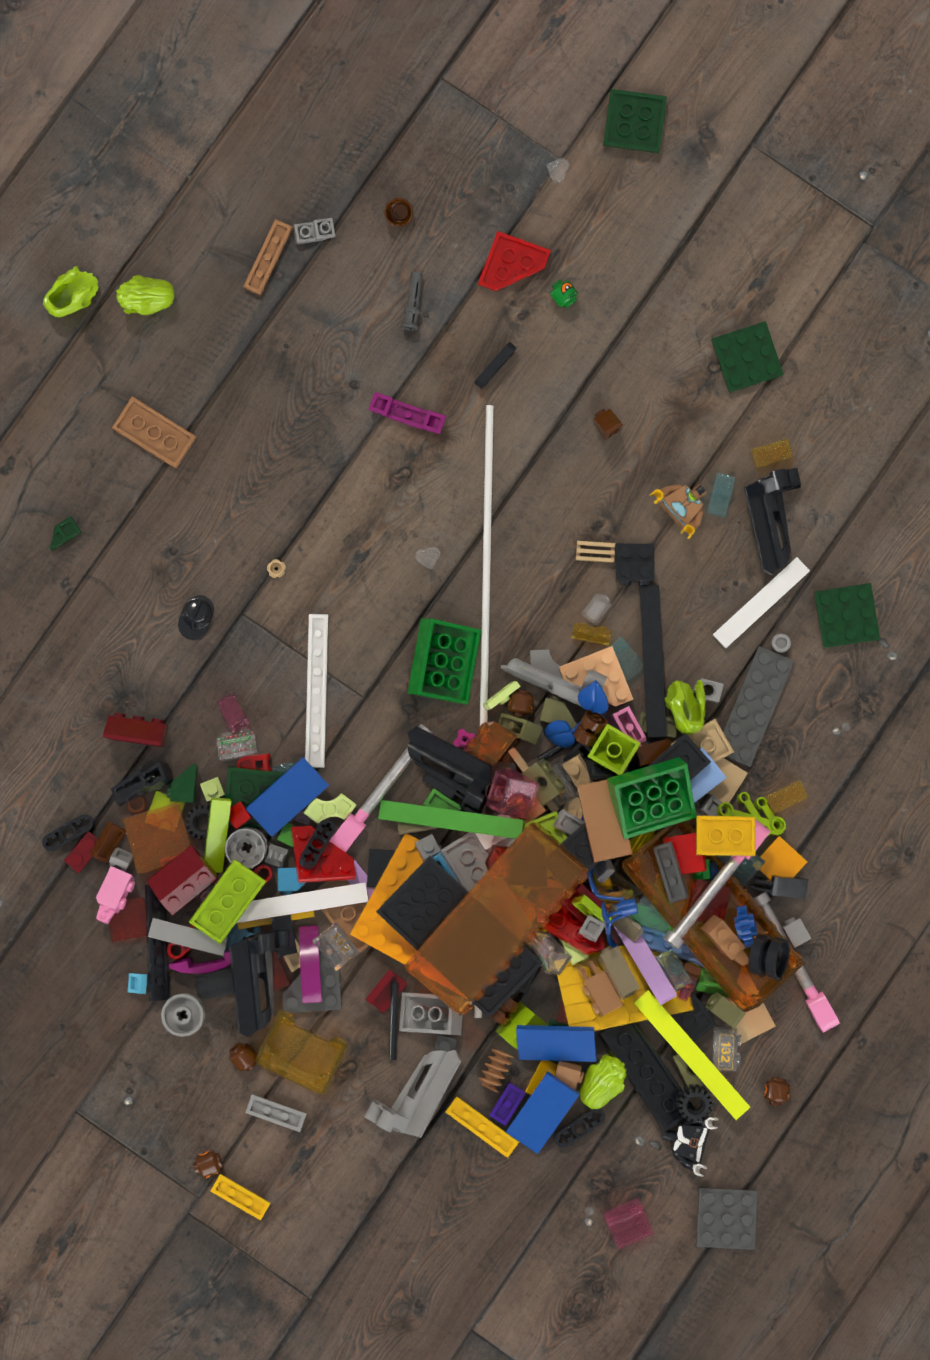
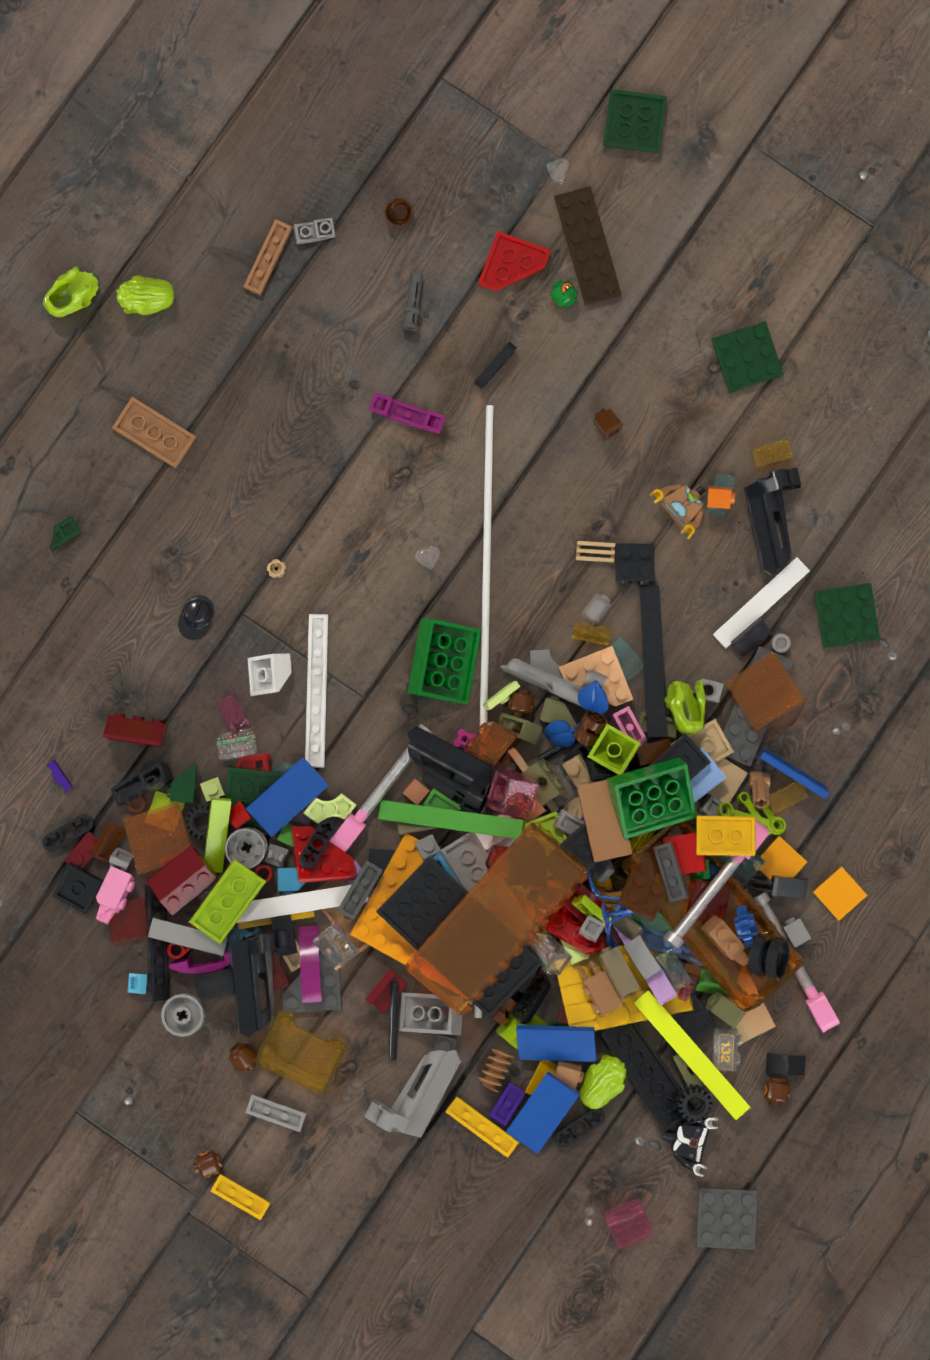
(59, 776): none -> dark purple piece
(78, 888): none -> black tile
(268, 673): none -> white slope
(359, 890): none -> dark grey plate
(416, 792): none -> nougat tile
(532, 1007): none -> black beam
(587, 245): none -> dark brown plate
(642, 895): none -> reddish brown plate
(642, 957): none -> light grey slope
(720, 497): none -> orange brick
(751, 637): none -> black tile
(760, 785): none -> medium nougat piece
(764, 691): none -> clear orange plate
(785, 1064): none -> black slope
(794, 773): none -> blue tile
(839, 893): none -> light orange tile

